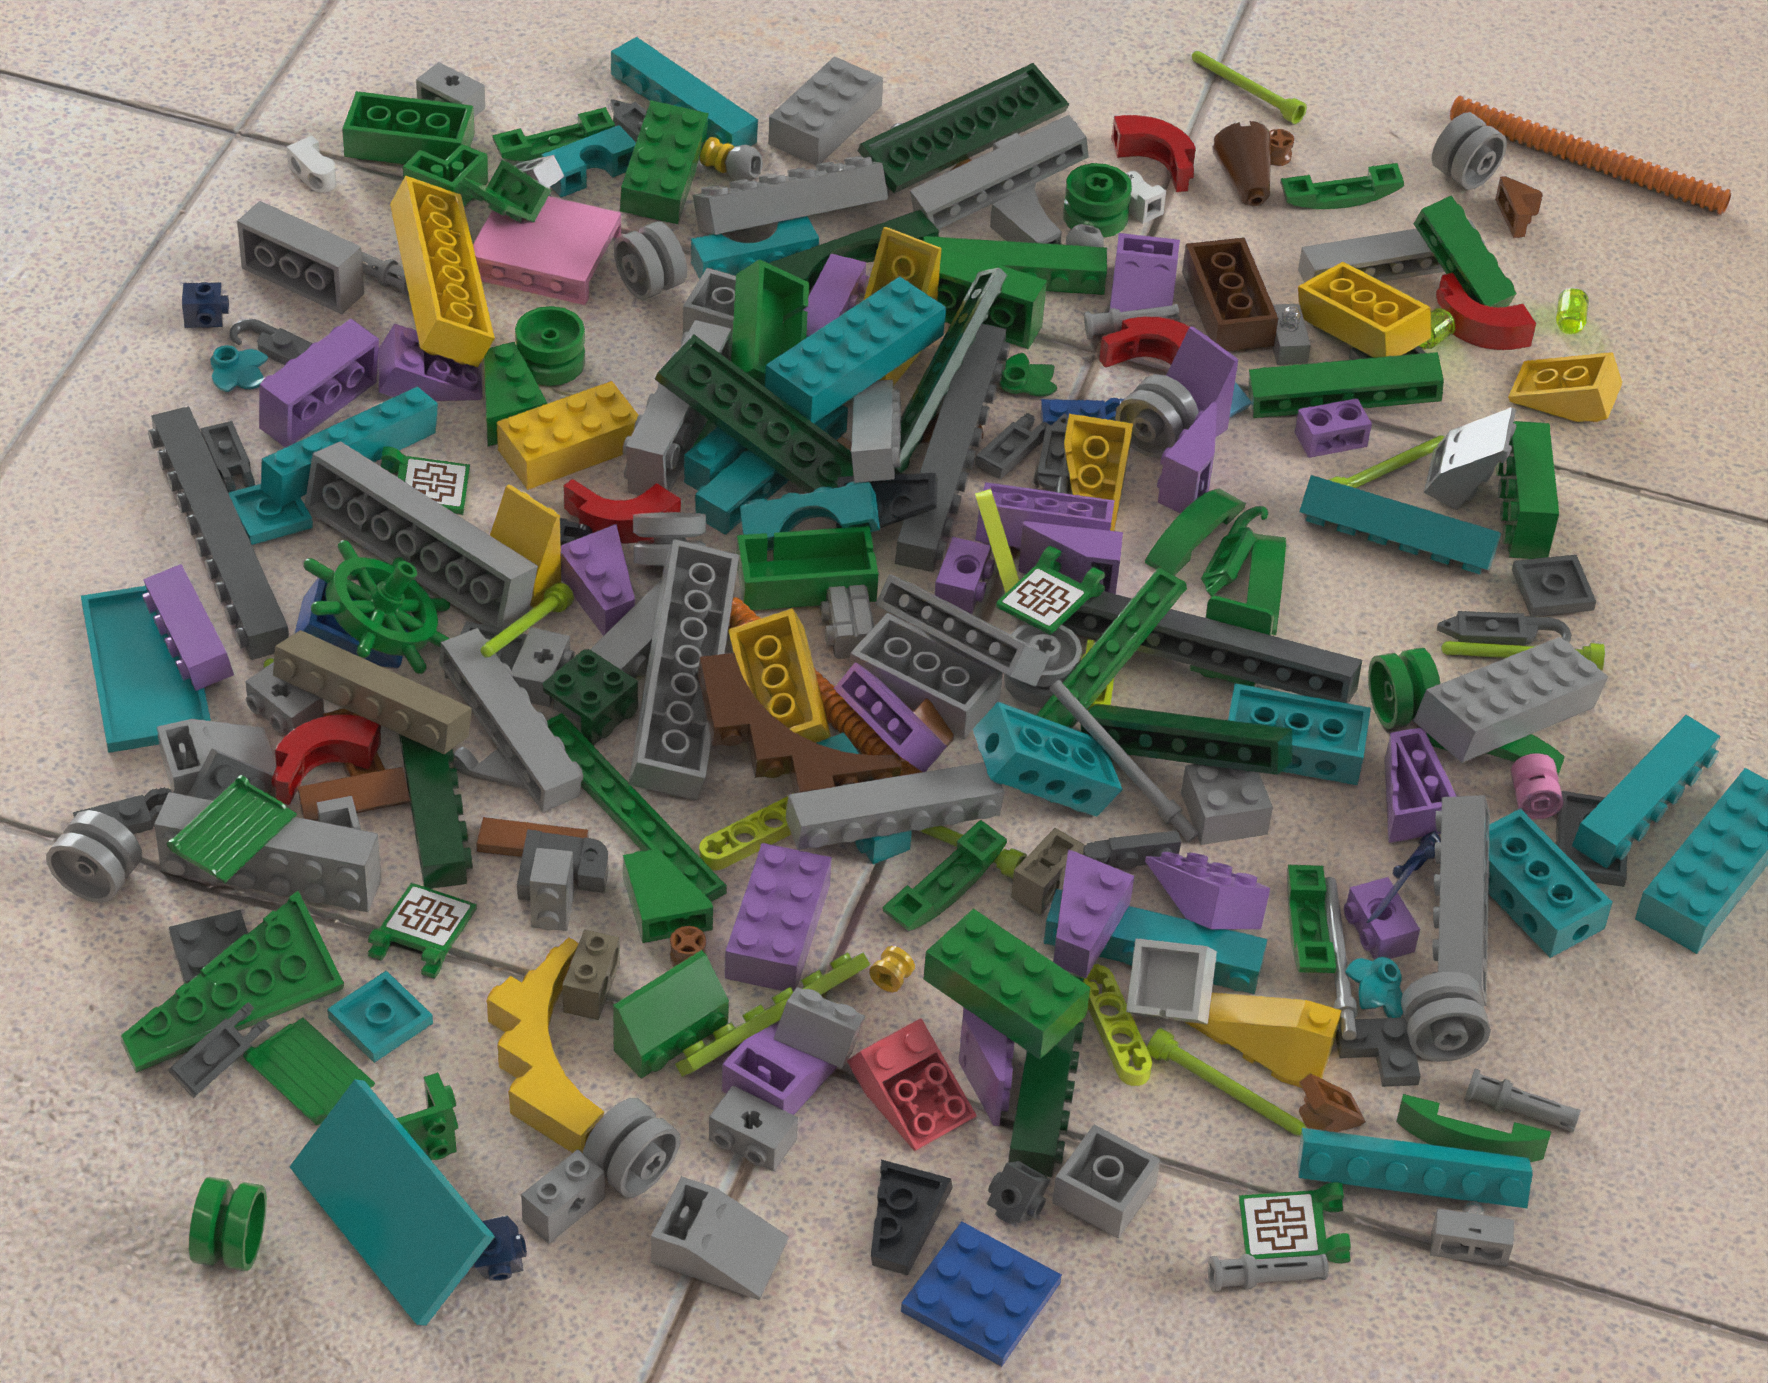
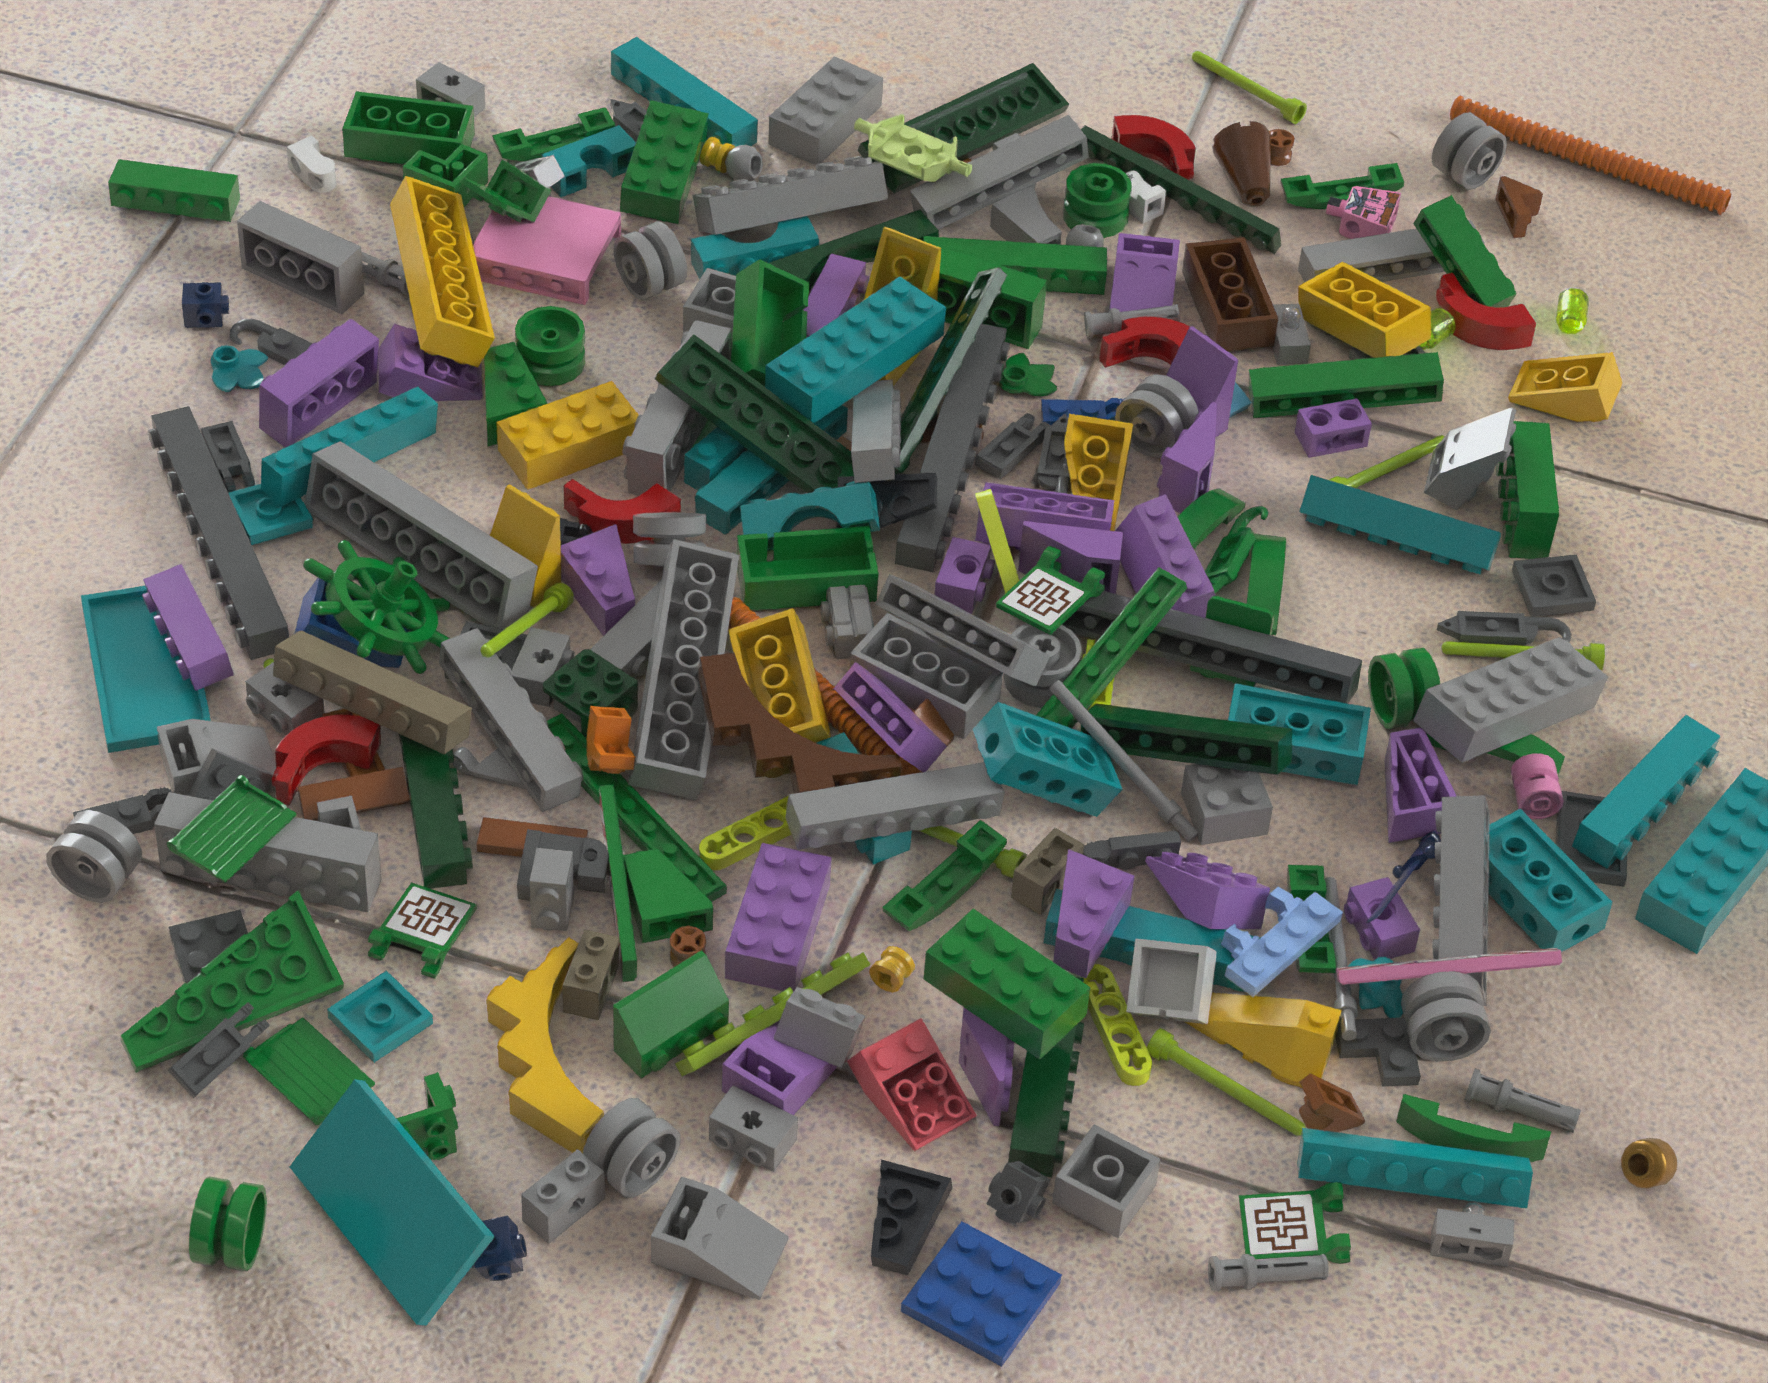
(174, 190): none -> green brick
(437, 479): flag -> none
(609, 740): none -> orange brick
(618, 883): none -> green tile
(893, 142): none -> yellowish green plate
(1157, 539): none -> medium lavender slope
(1186, 193): none -> dark green plate
(1298, 929): none -> light blue hinge
(1365, 212): none -> bright pink torso
(1462, 964): none -> bright pink tile
(1649, 1163): none -> pearl gold head

